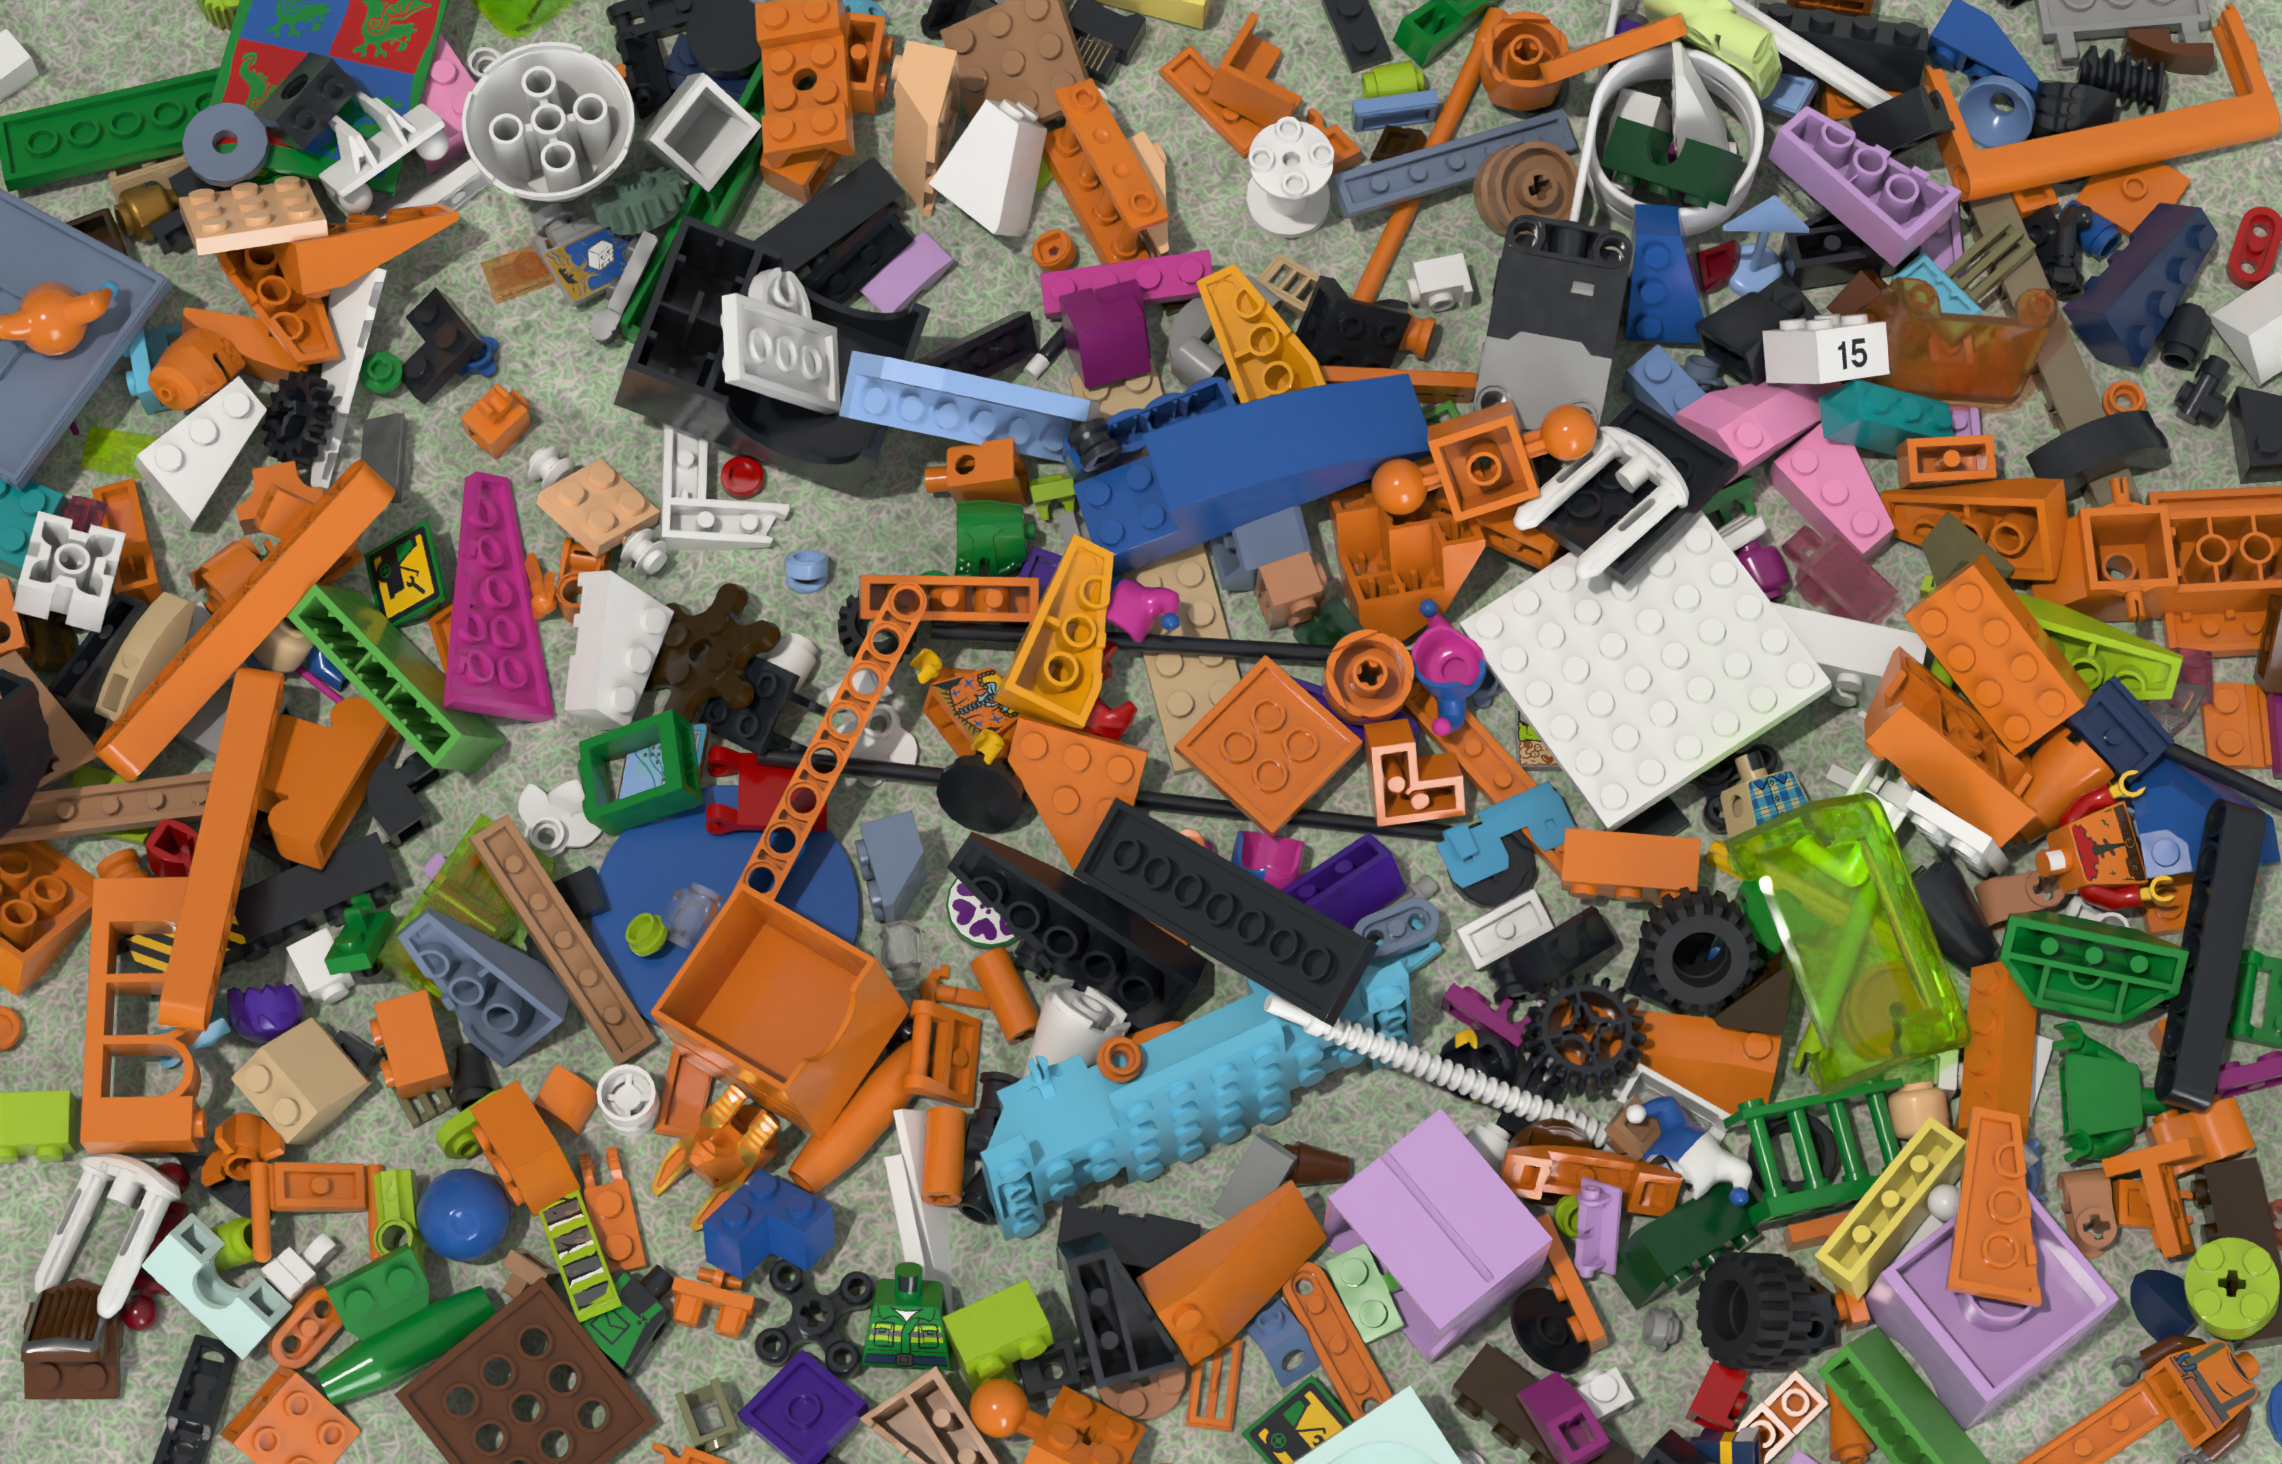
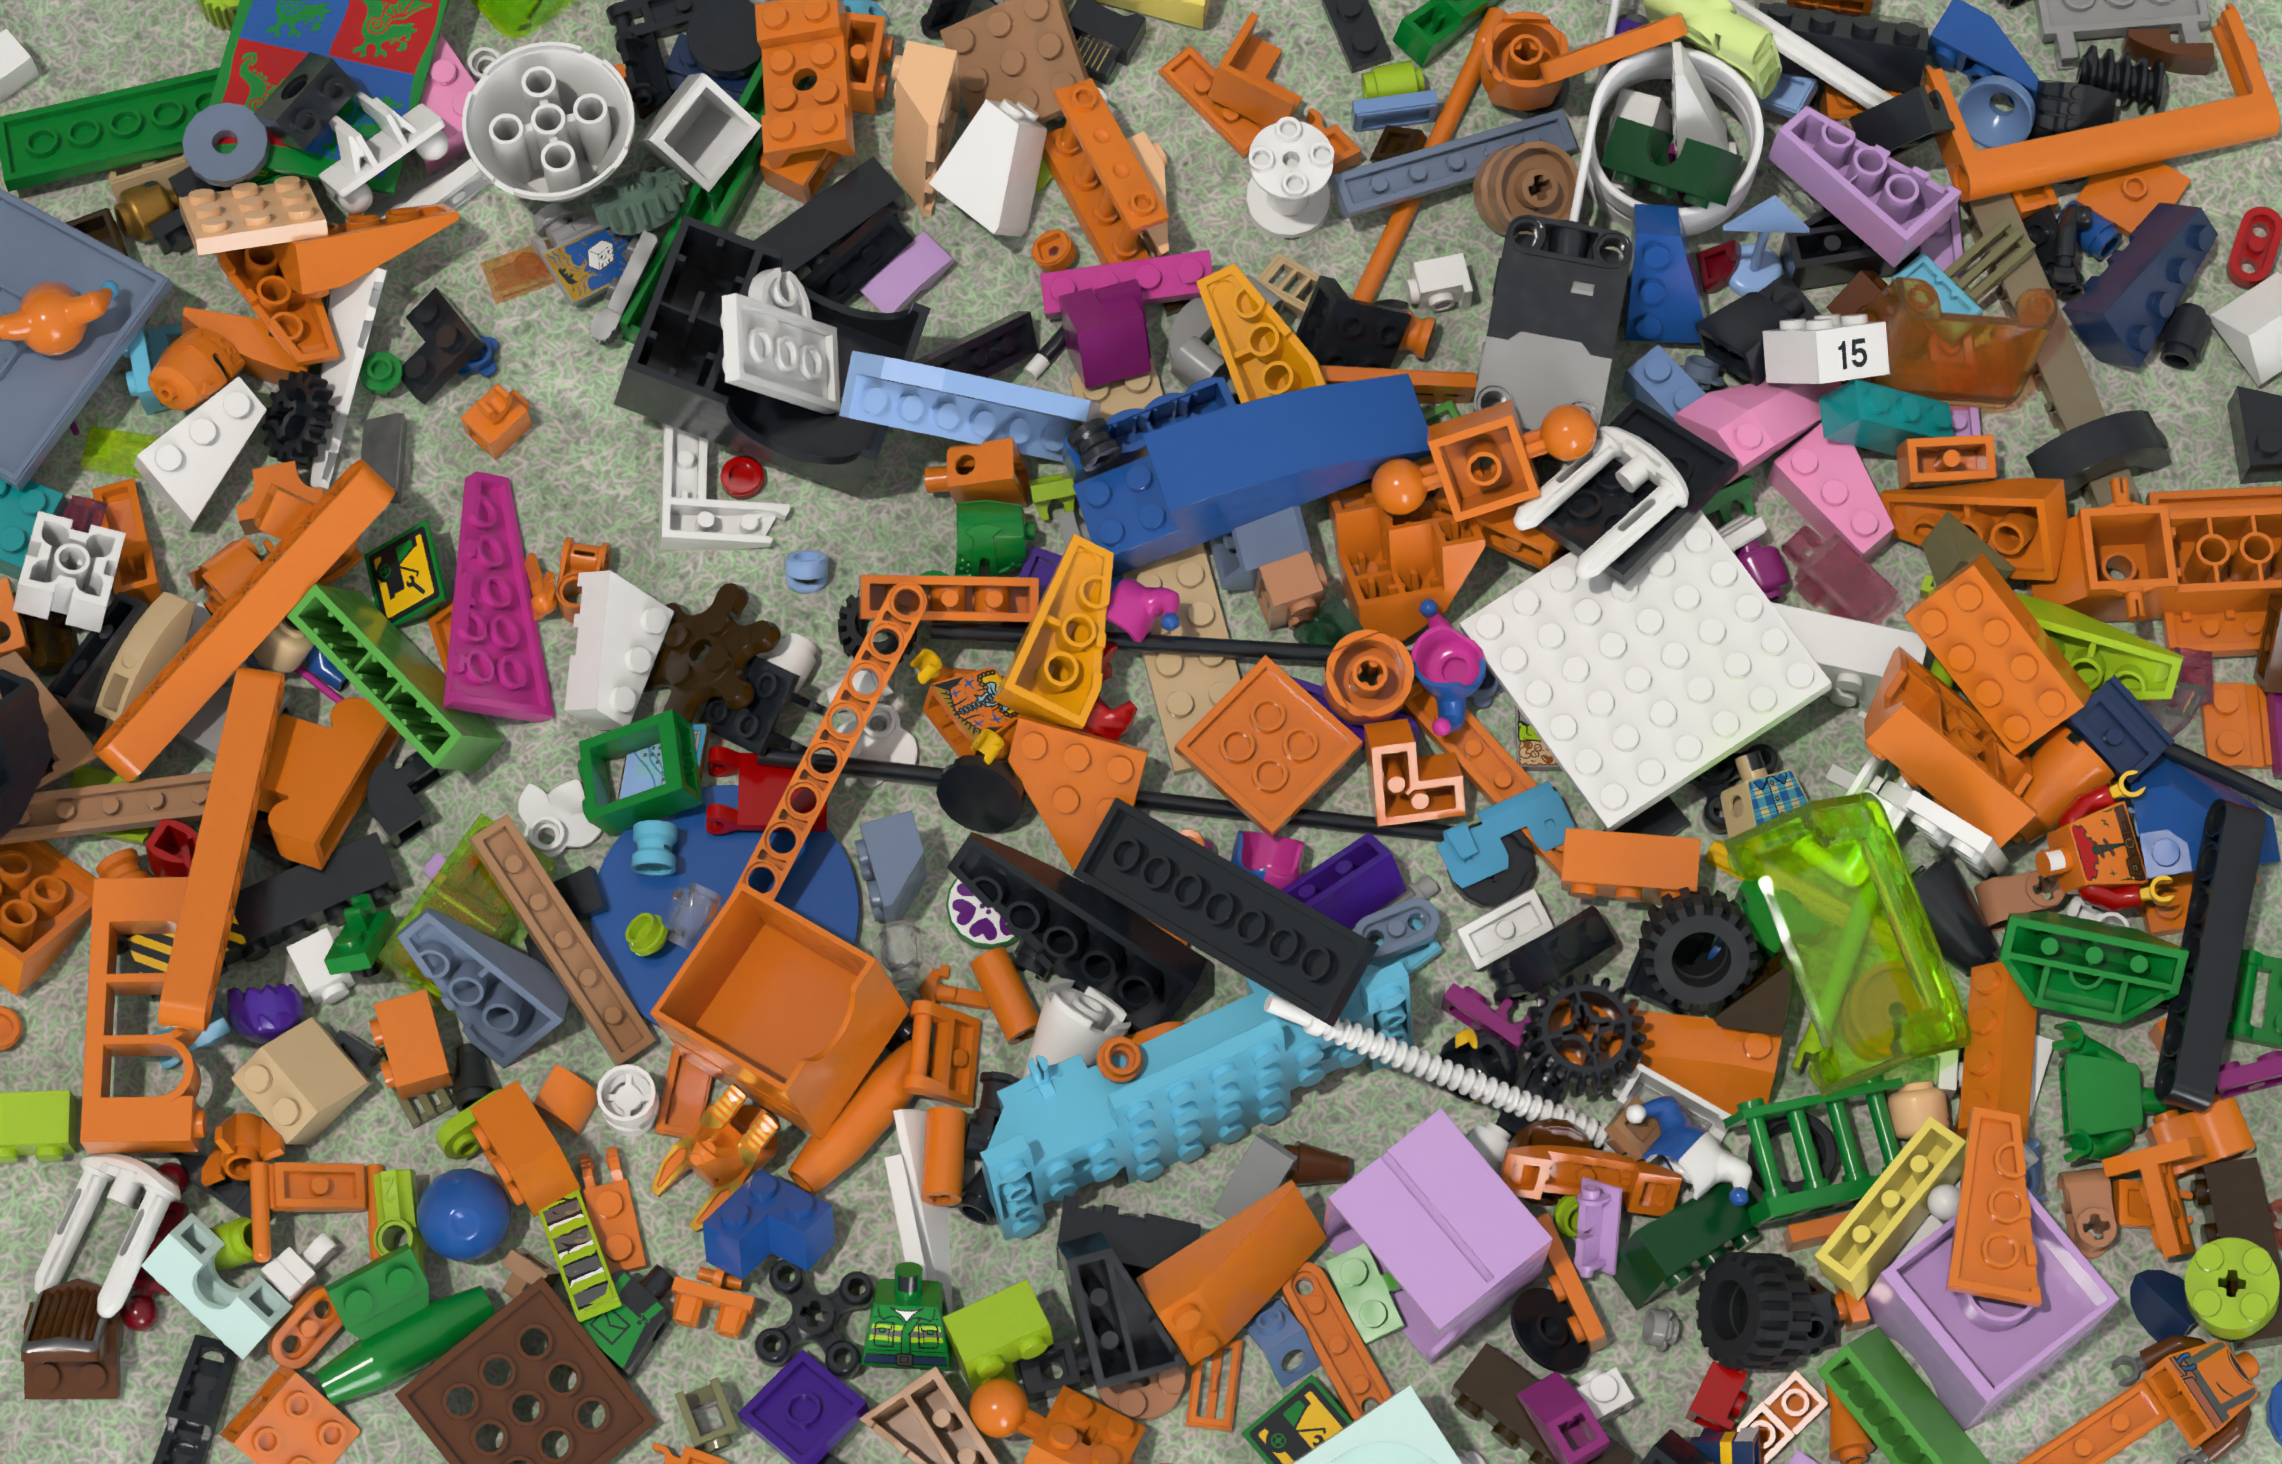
(598, 508): light nougat plate -> none
(654, 848): none -> medium azure wheel
(2123, 390): orange plate -> none
(2199, 399): black plate -> none

